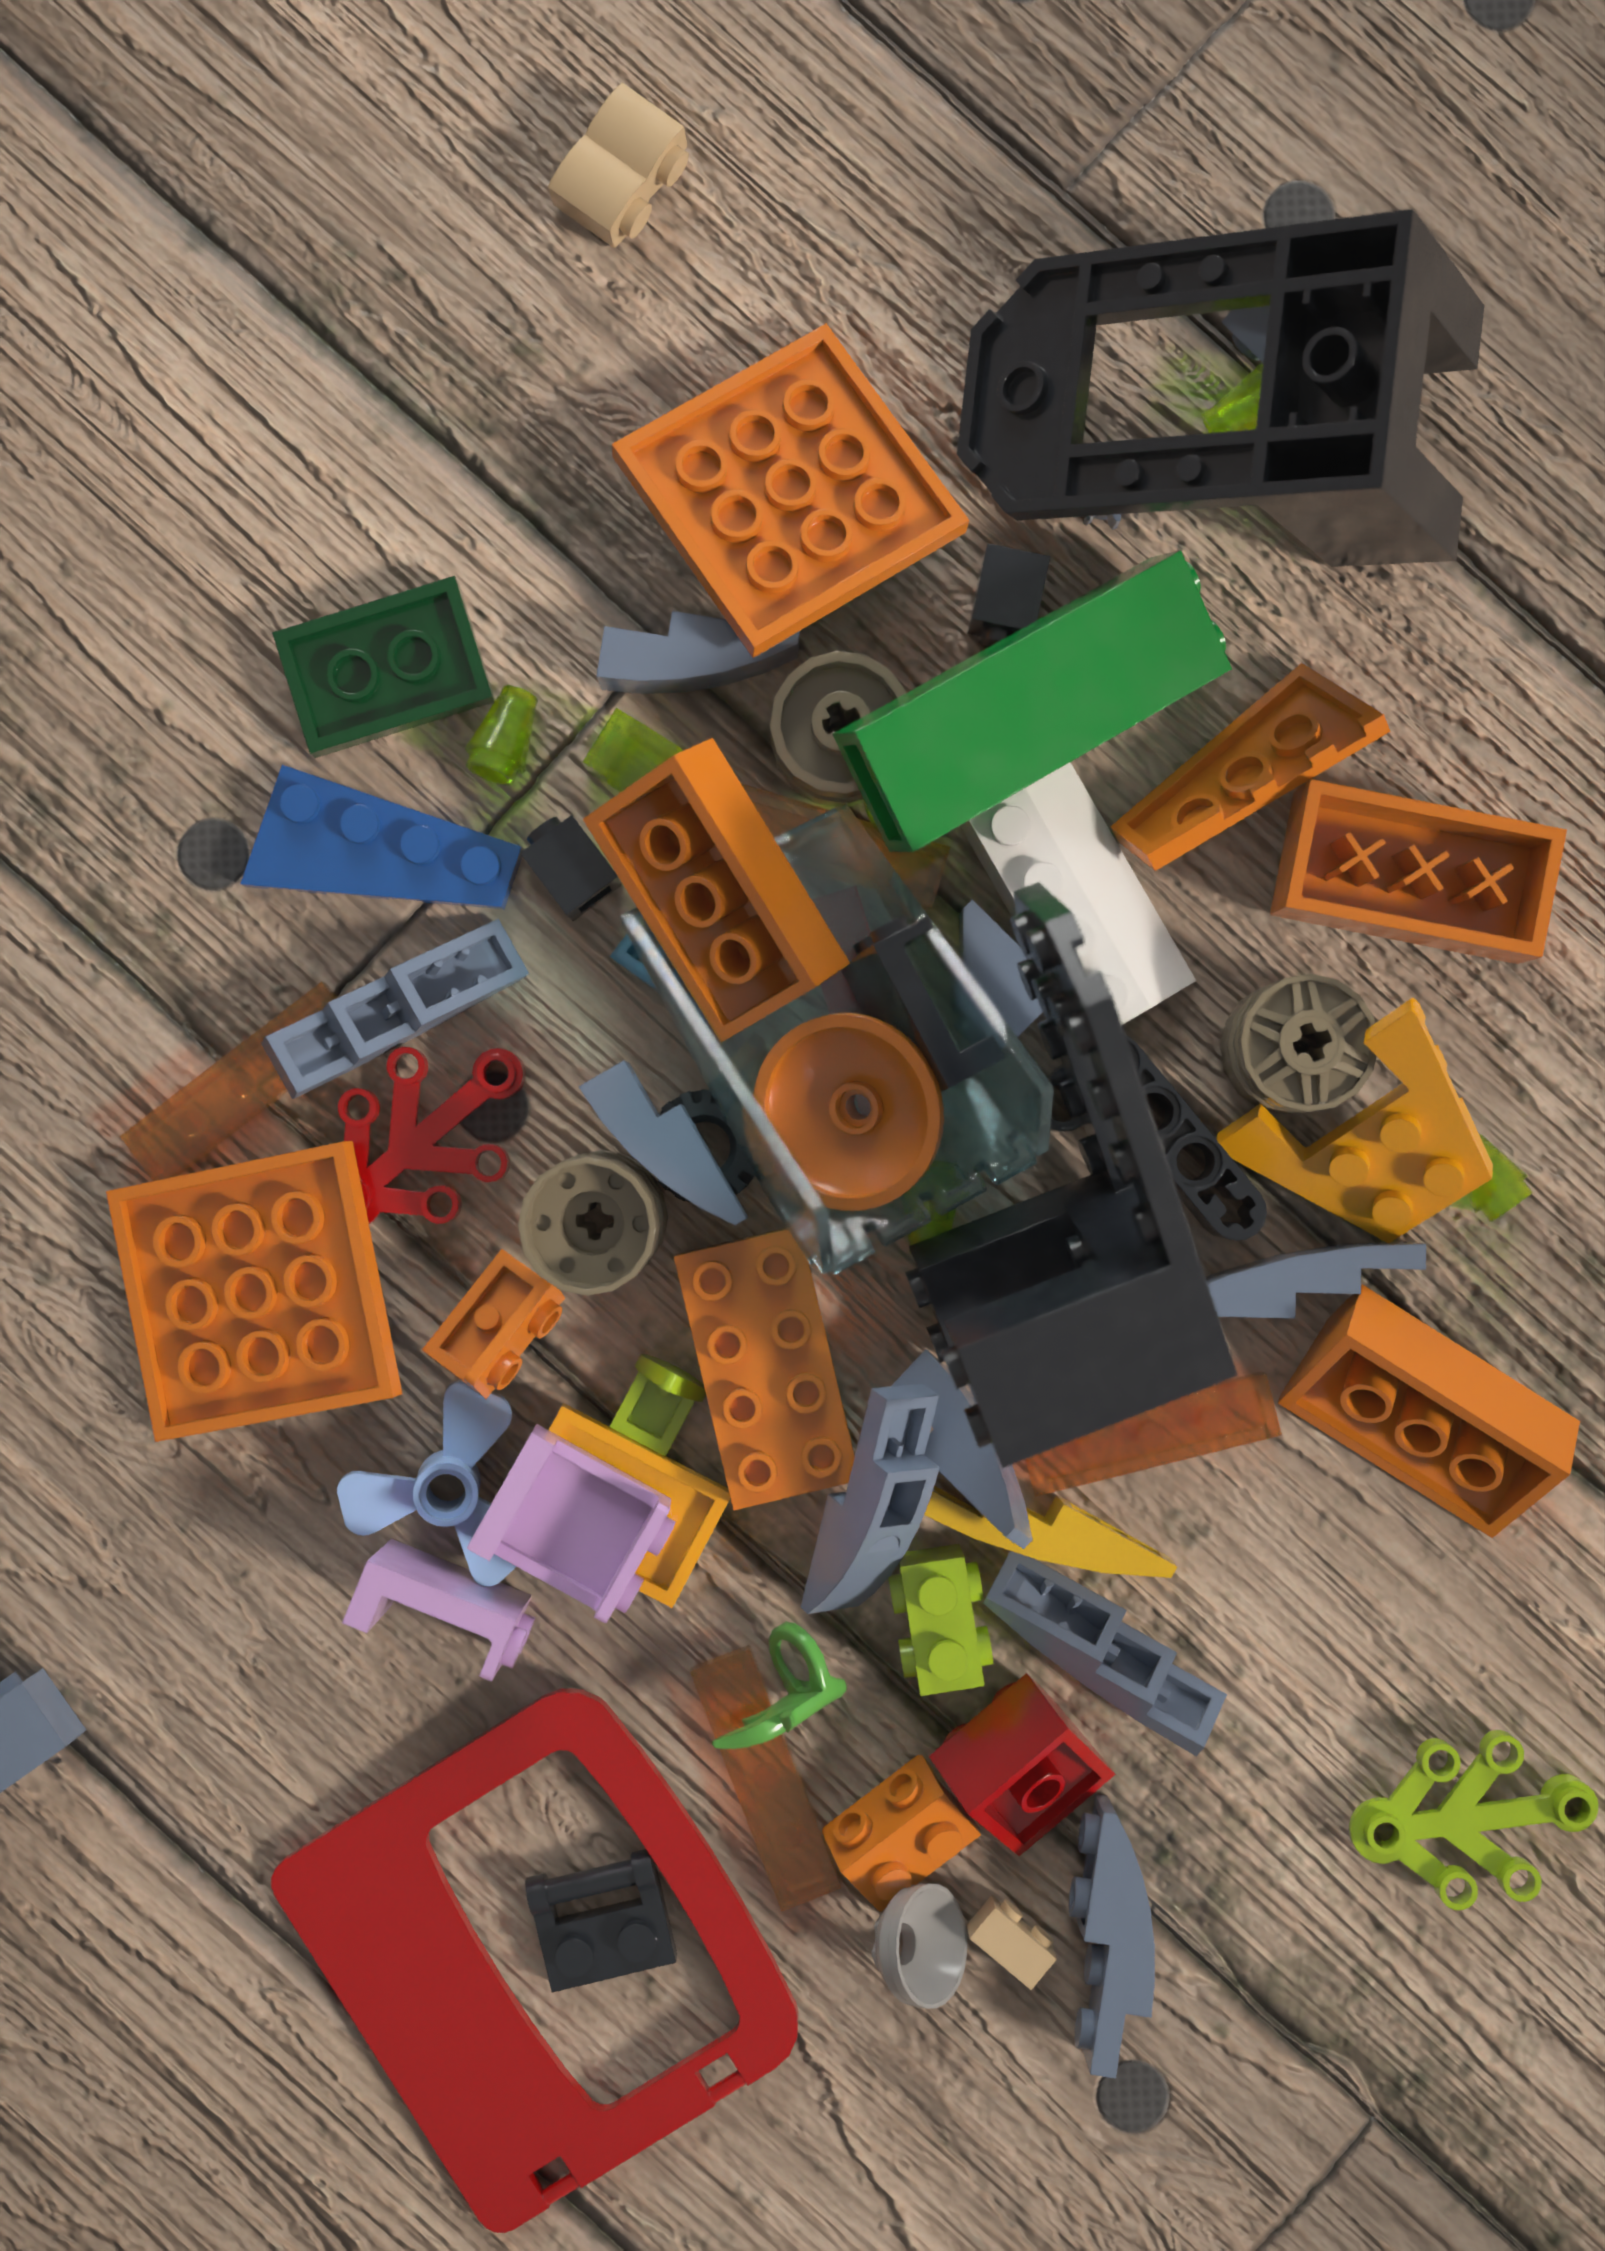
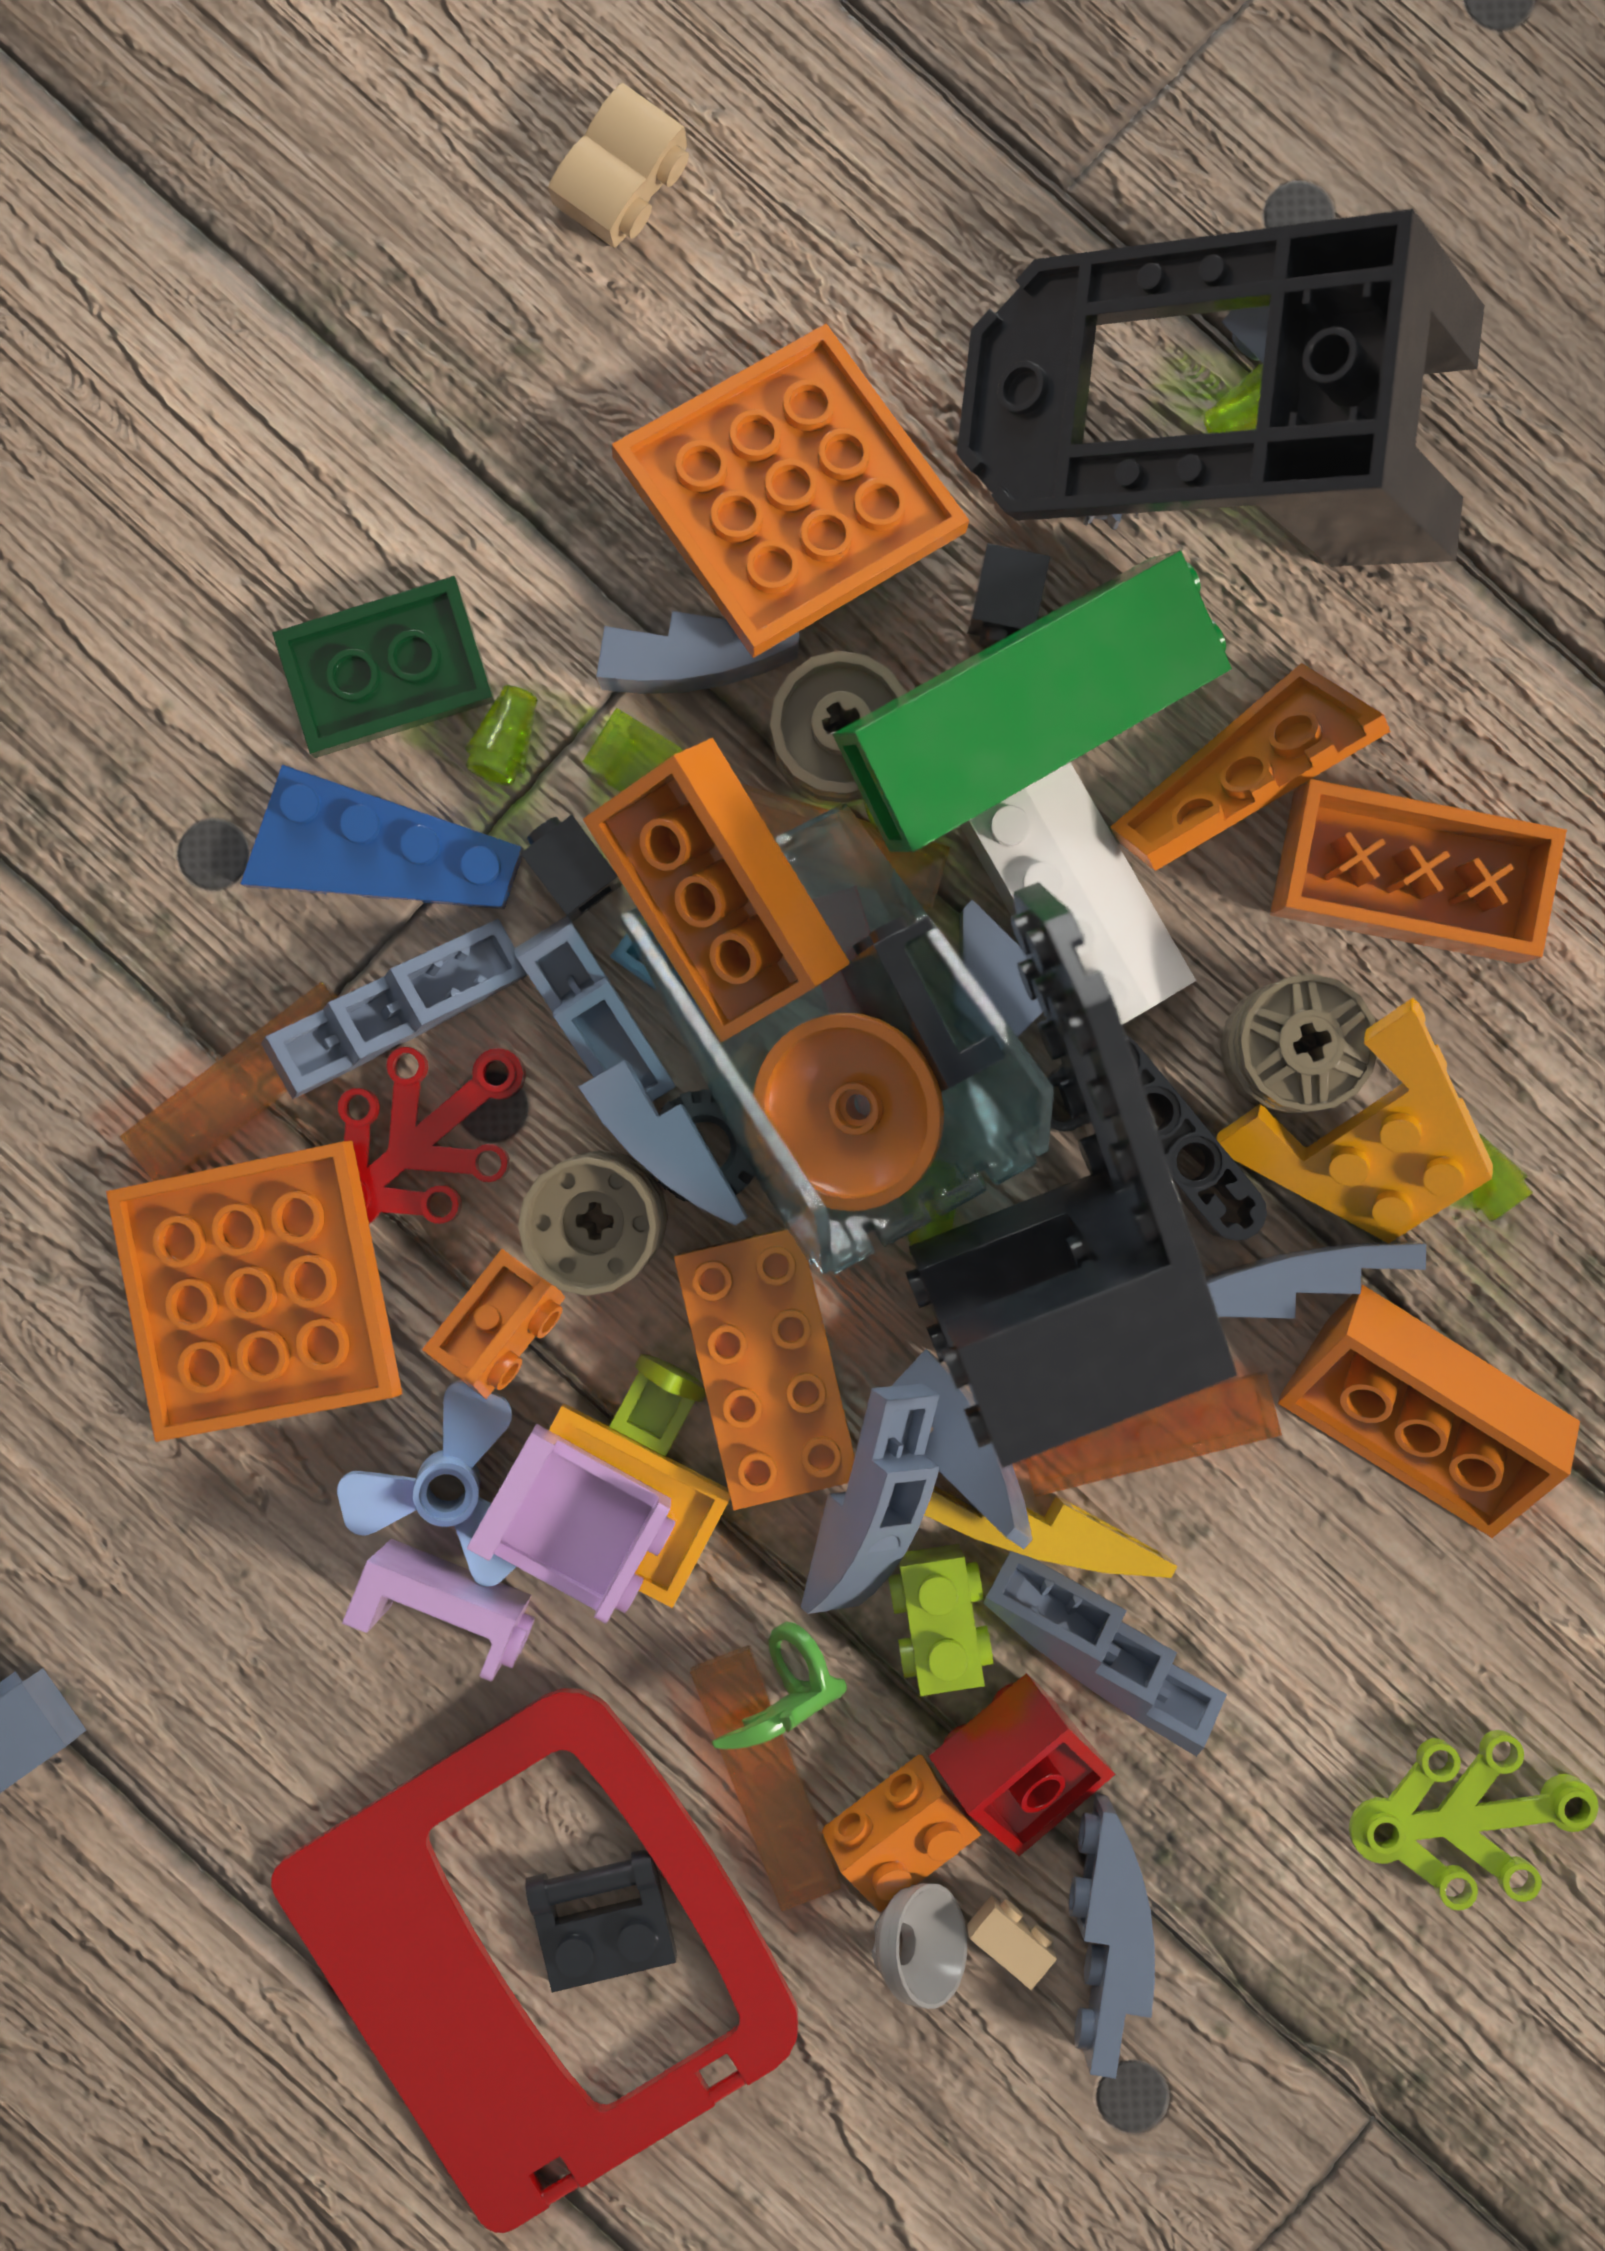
(589, 1006): none -> sand blue slope

